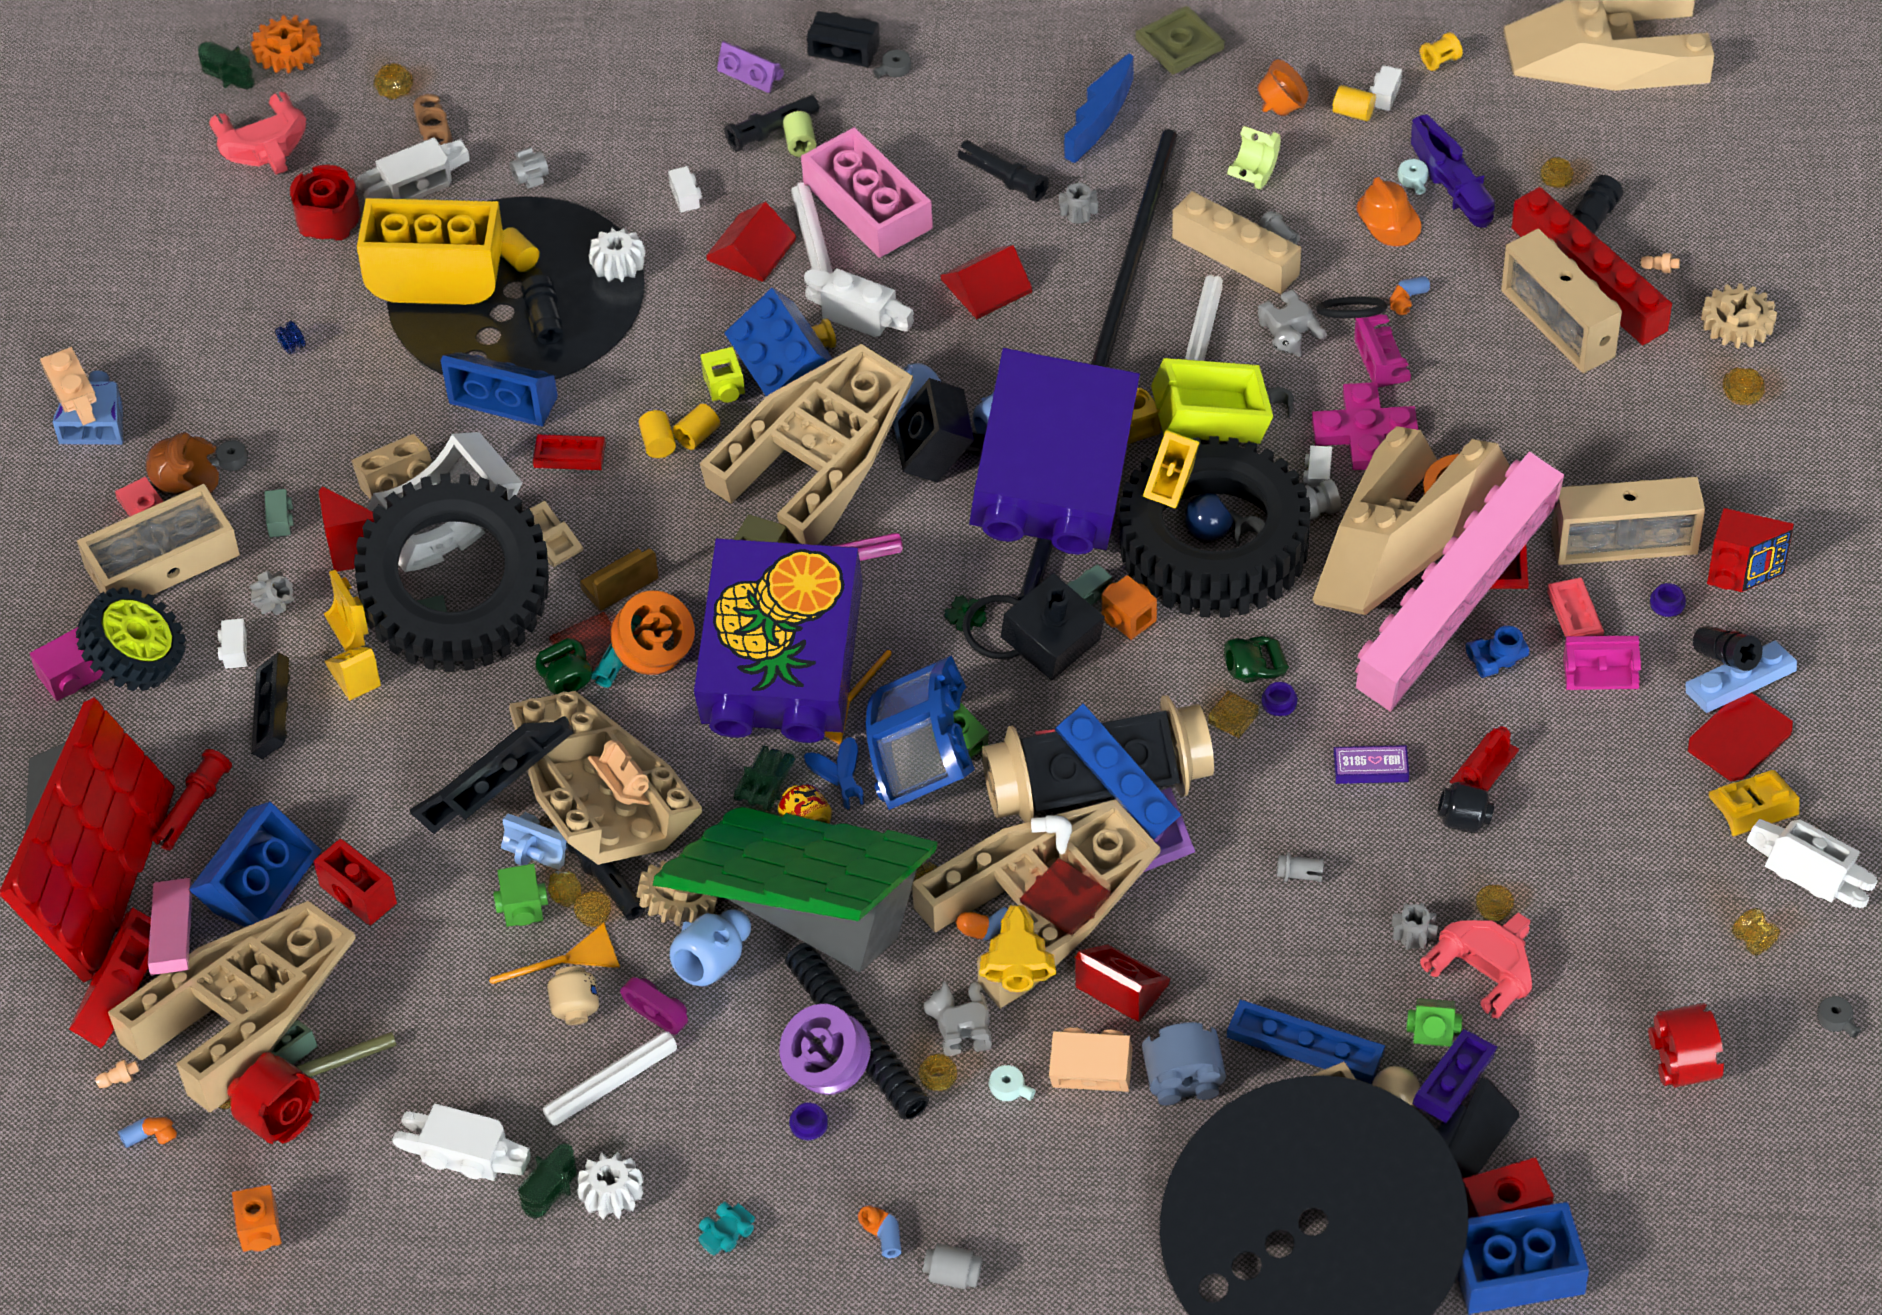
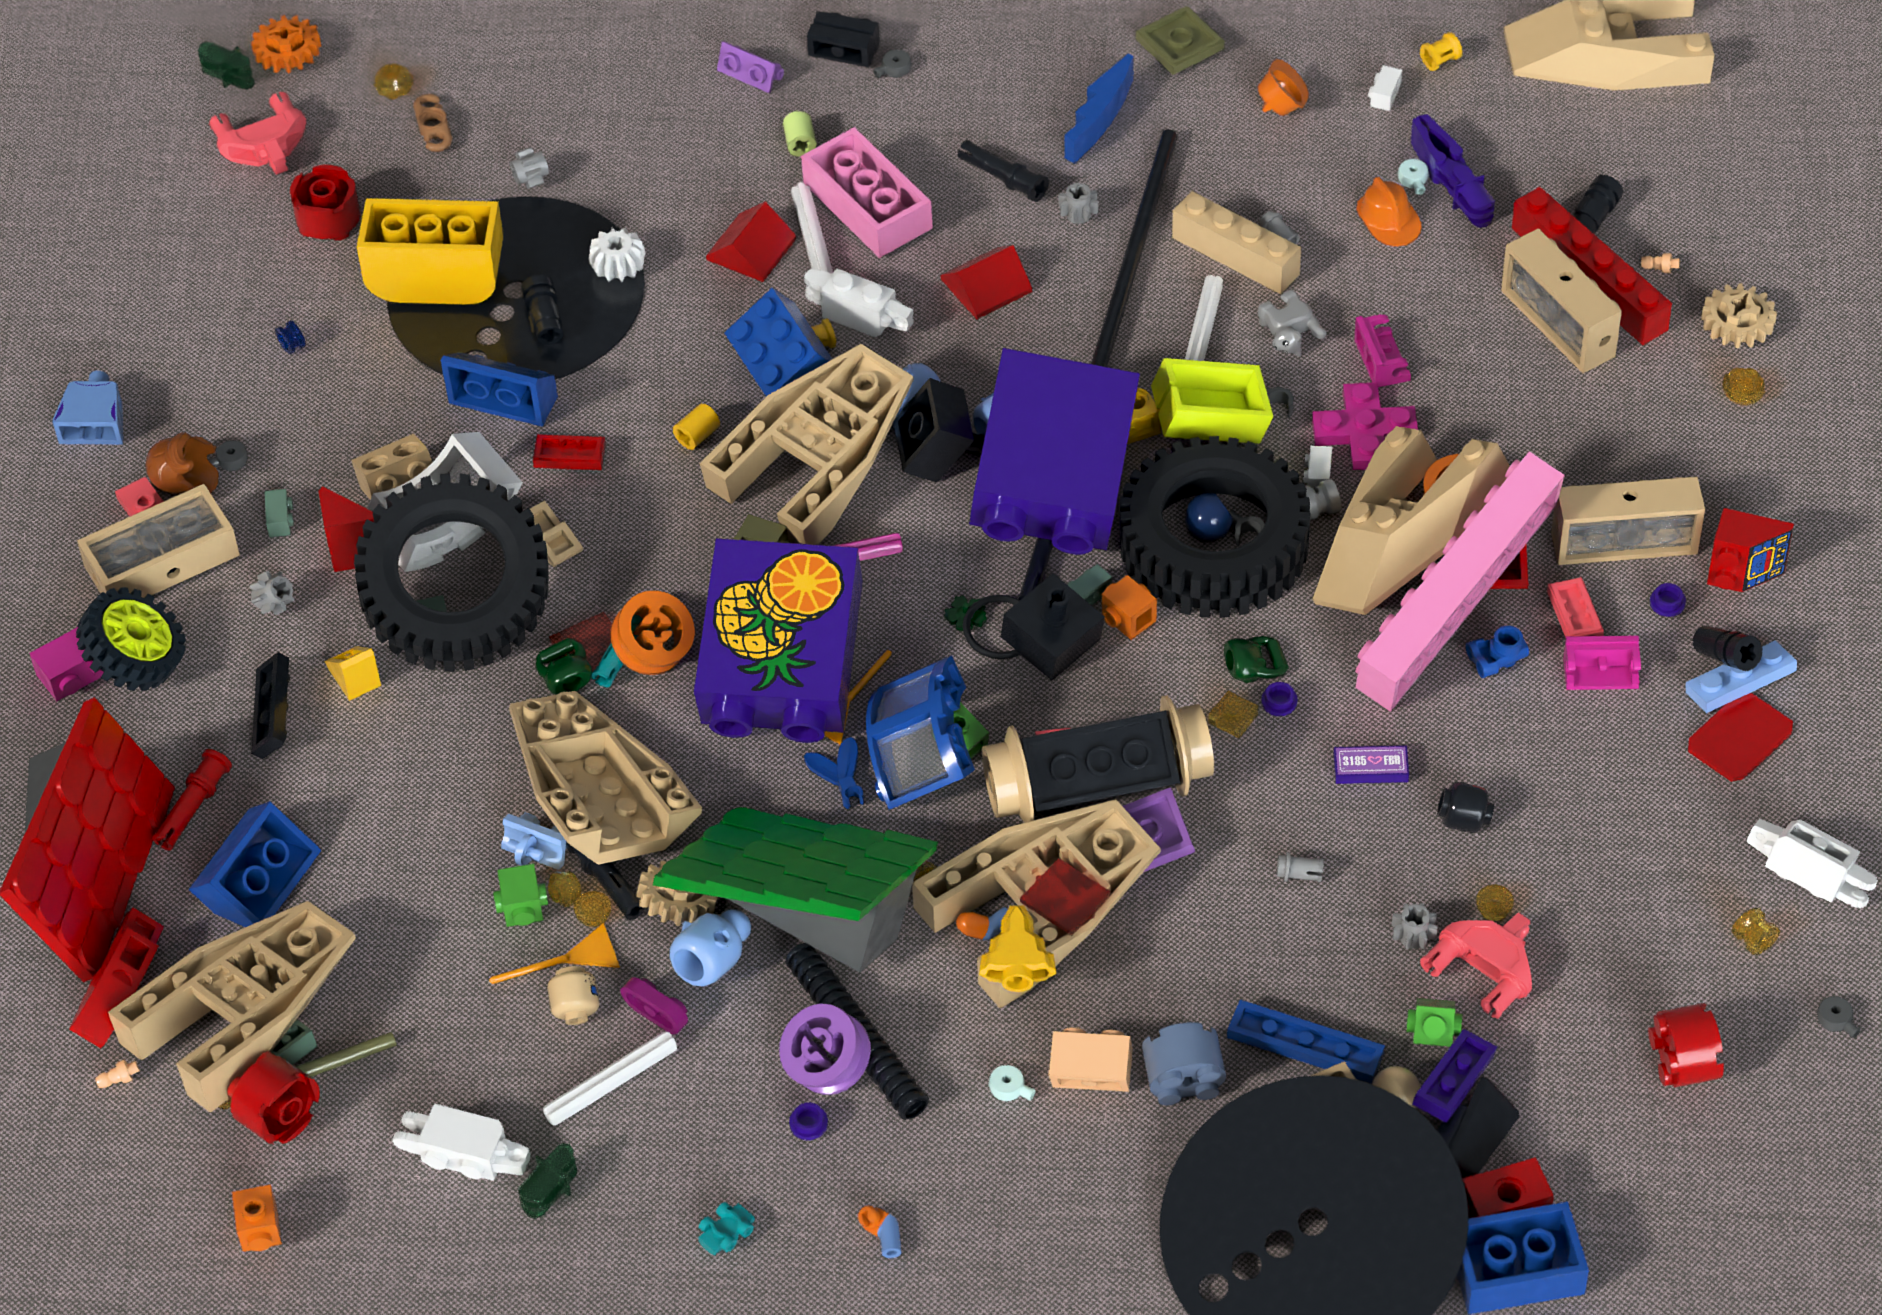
(70, 383): light nougat hinge -> none
(146, 1127): arm -> none
(170, 926): bright pink tile -> none
(233, 643): white piece -> none
(346, 614): yellow piece -> none
(355, 882): red brick -> none
(413, 171): white hinge -> none
(491, 773): black wedge -> none
(518, 250): yellow piece -> none
(610, 1185): white gear -> none
(621, 578): pearl gold panel -> none
(621, 774): light nougat hinge -> none
(657, 434): yellow piece -> none
(684, 189): white piece -> none
(725, 382): neon yellow brick -> none
(759, 126): black pin -> none
(764, 778): clear green arm -> none
(805, 802): head -> none
(938, 1064): clear yellow plate -> none
(952, 1266): light grey brick -> none
(960, 1021): light grey animal -> none
(1054, 824): white animal -> none
(1117, 771): blue plate -> none
(1118, 980): red slope -> none
(1171, 469): yellow slope -> none
(1256, 157): yellowish green piece -> none
(1354, 103): yellow piece -> none
(1381, 307): black tyre -> none
(1405, 289): arm -> none
(1487, 759): red hinge -> none
(1557, 172): clear yellow plate -> none
(1743, 811): yellow piece -> none

